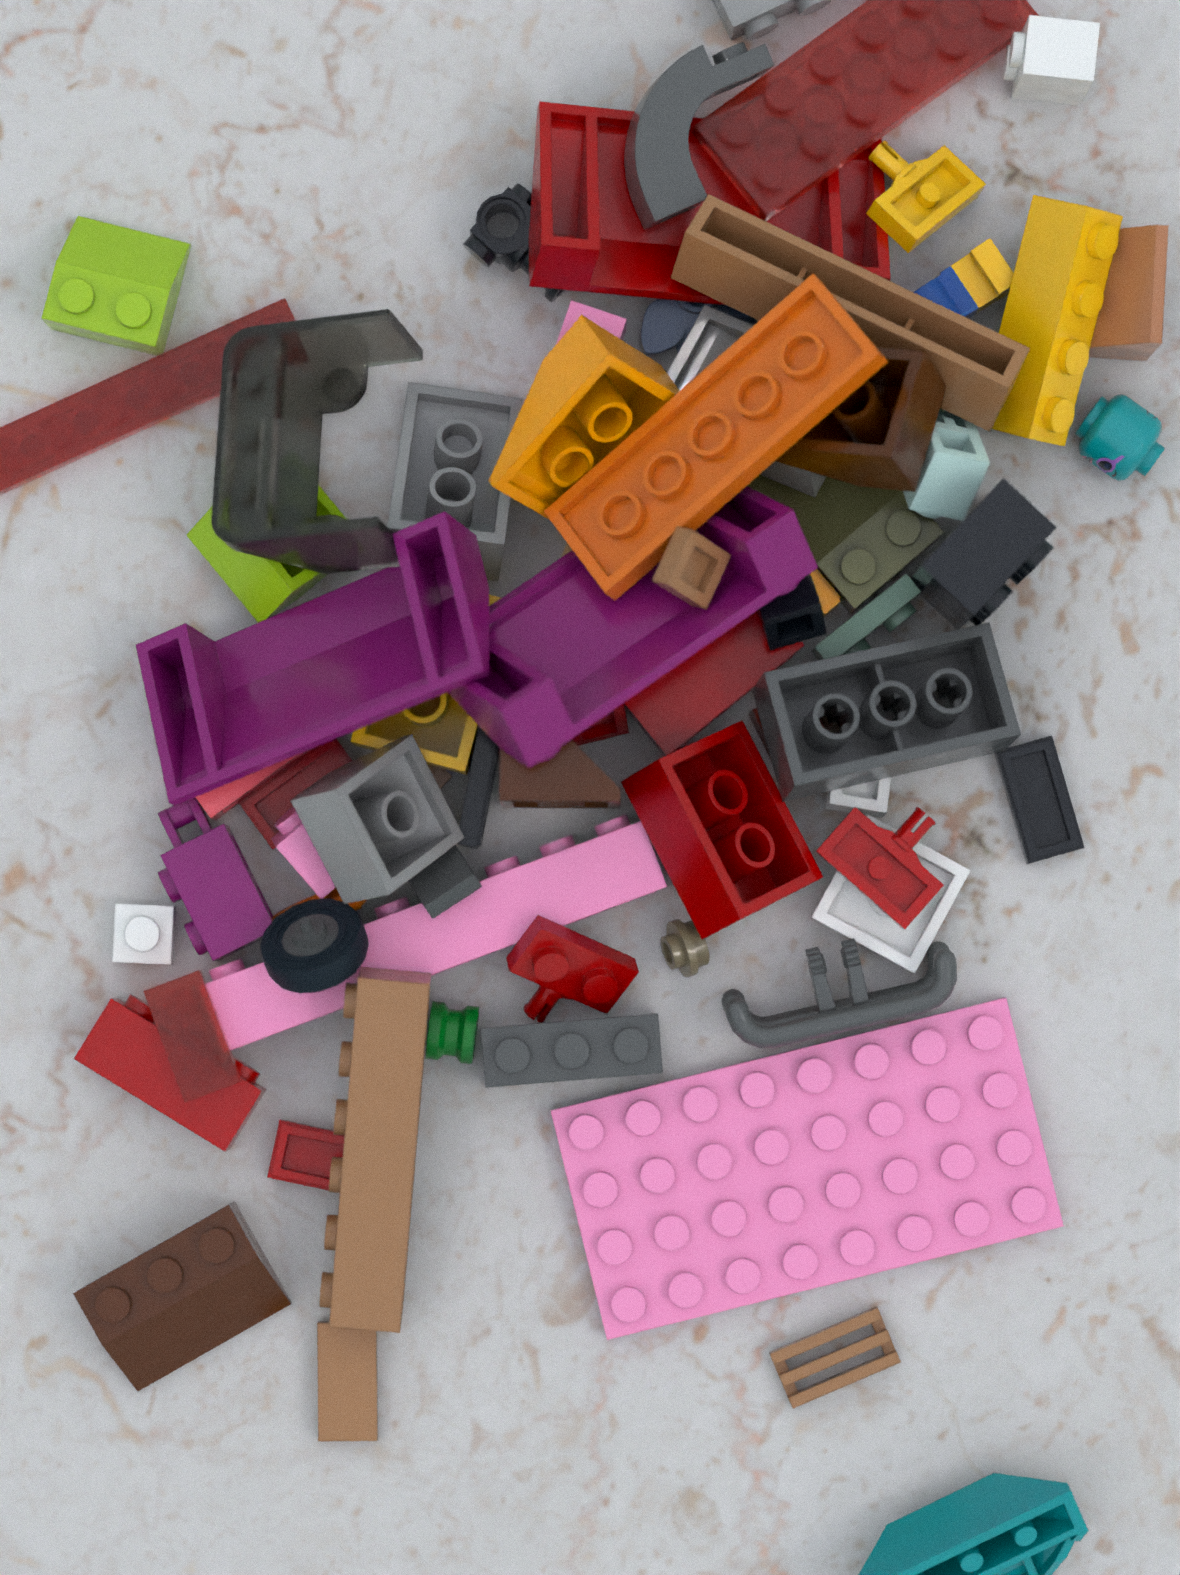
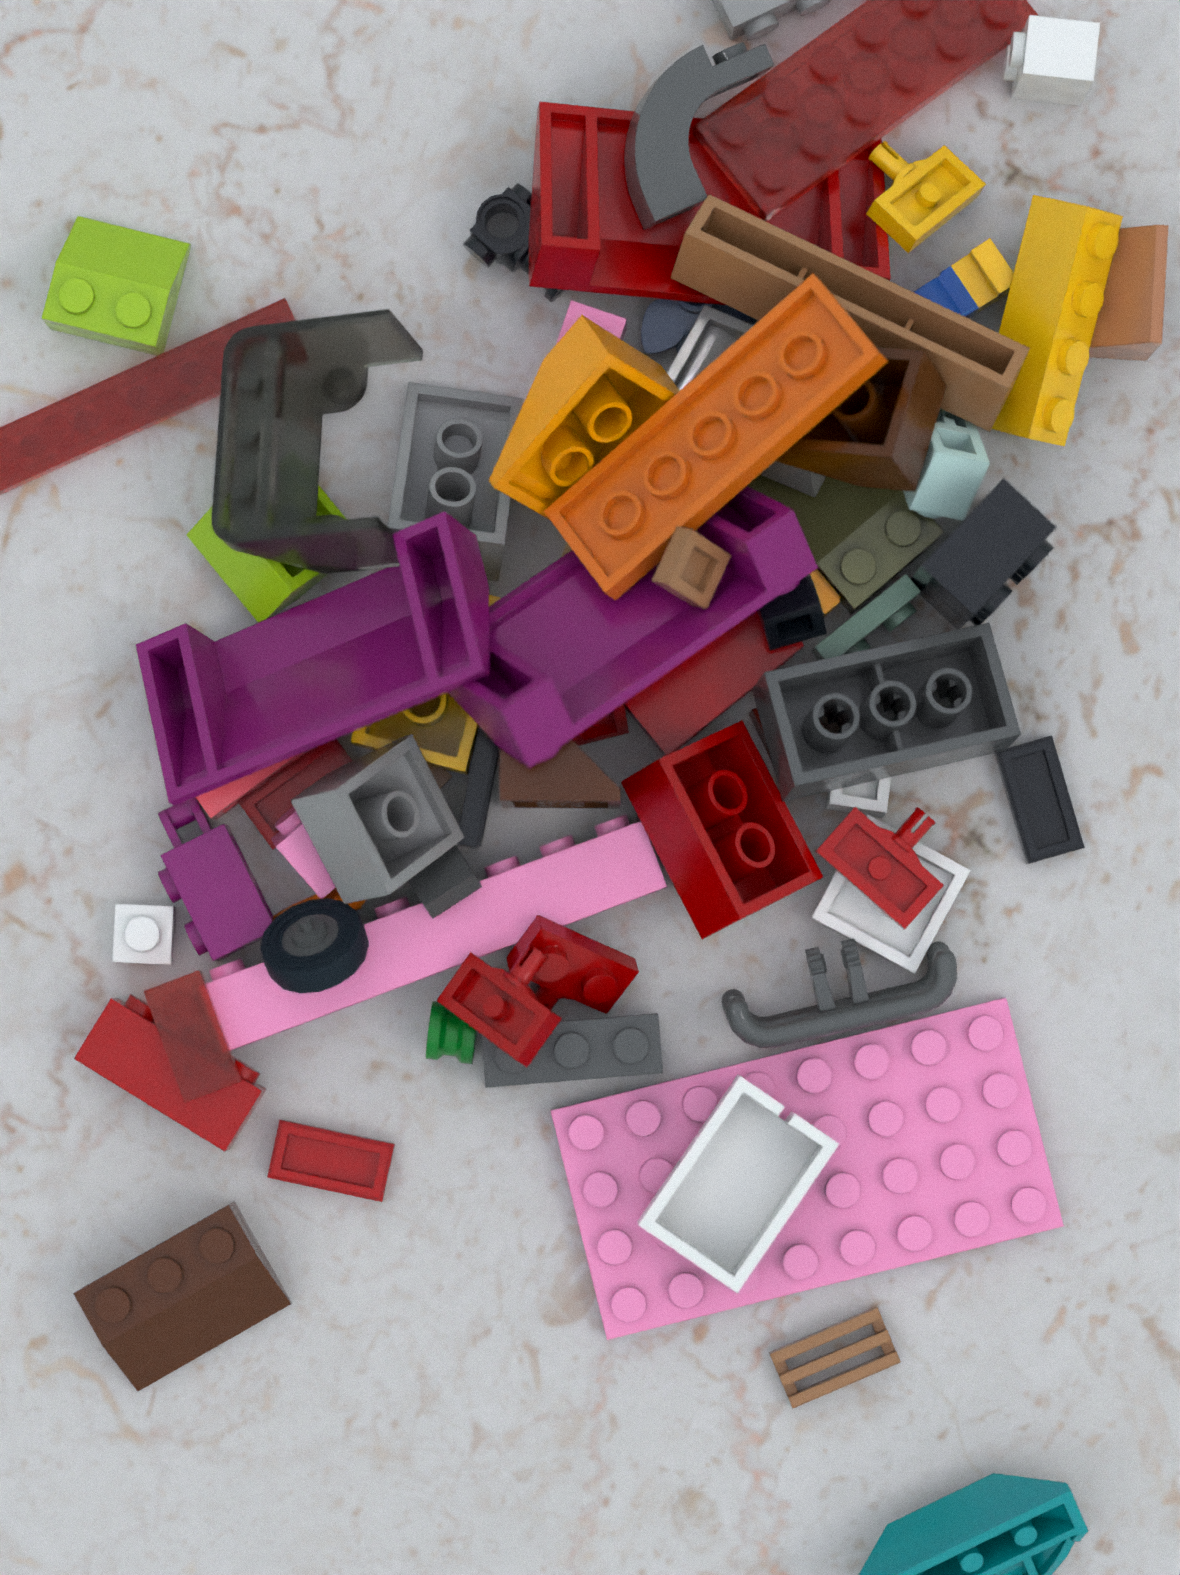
(347, 1384): medium nougat tile -> none
(378, 1149): medium nougat brick -> none
(502, 1004): none -> red plate
(684, 948): dark tan plate -> none
(737, 1184): none -> white piece
(1120, 437): teal head -> none

